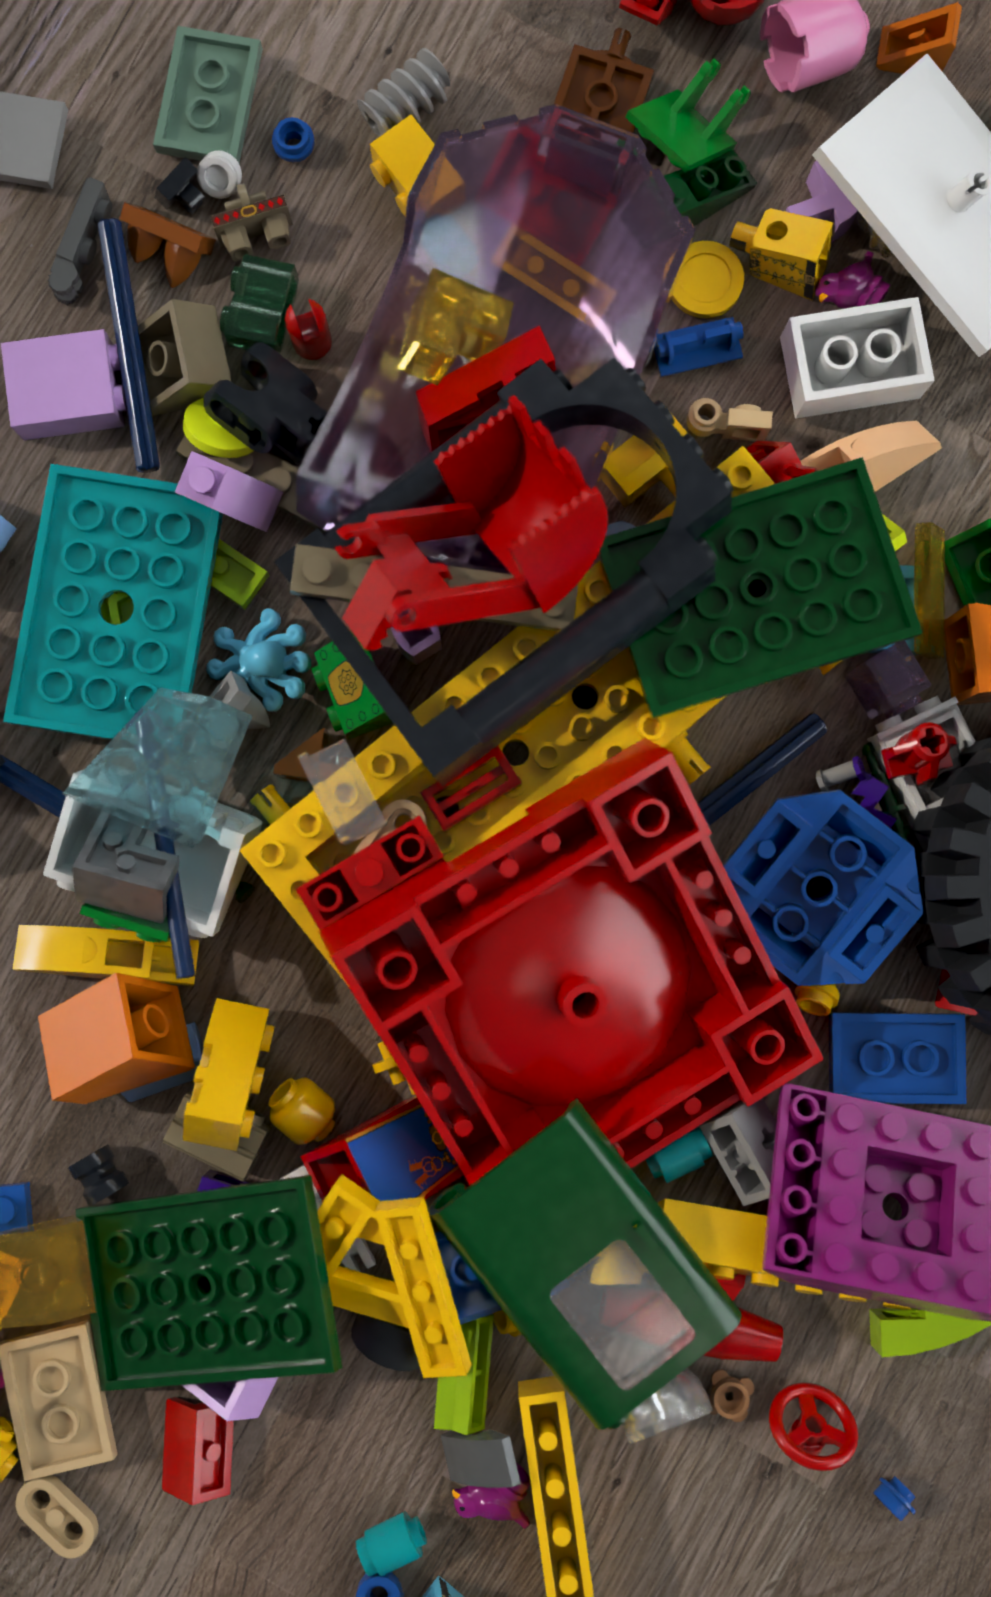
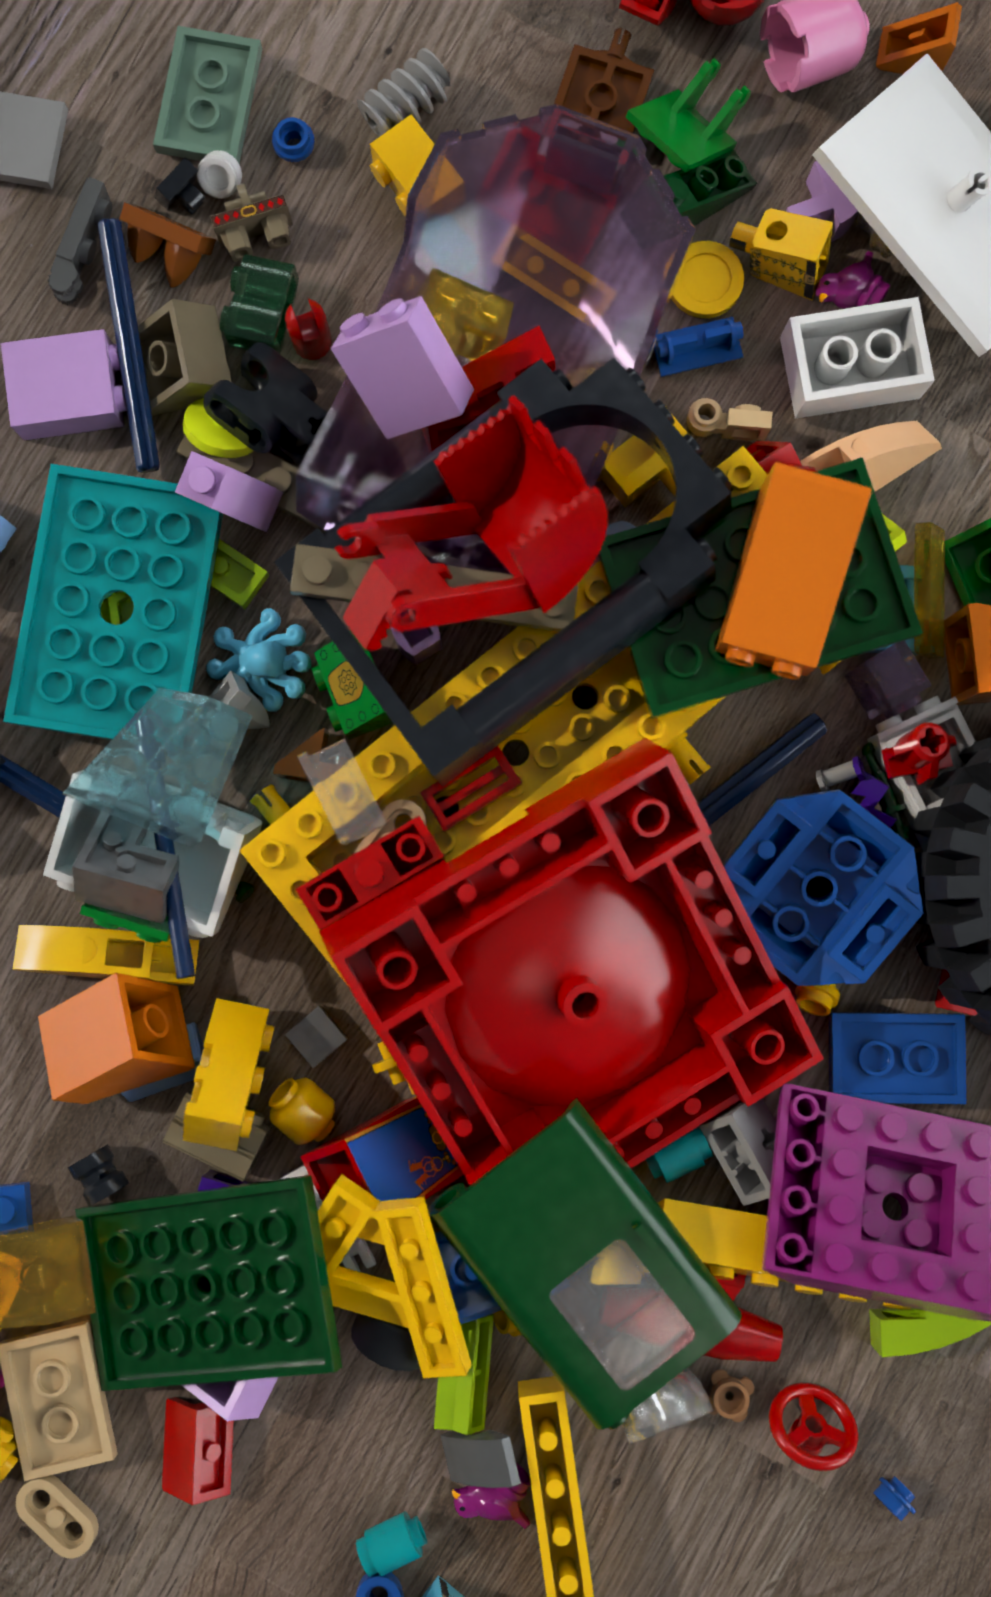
(316, 1036): none -> flat silver tile
(402, 367): none -> lavender brick
(791, 570): none -> orange slope

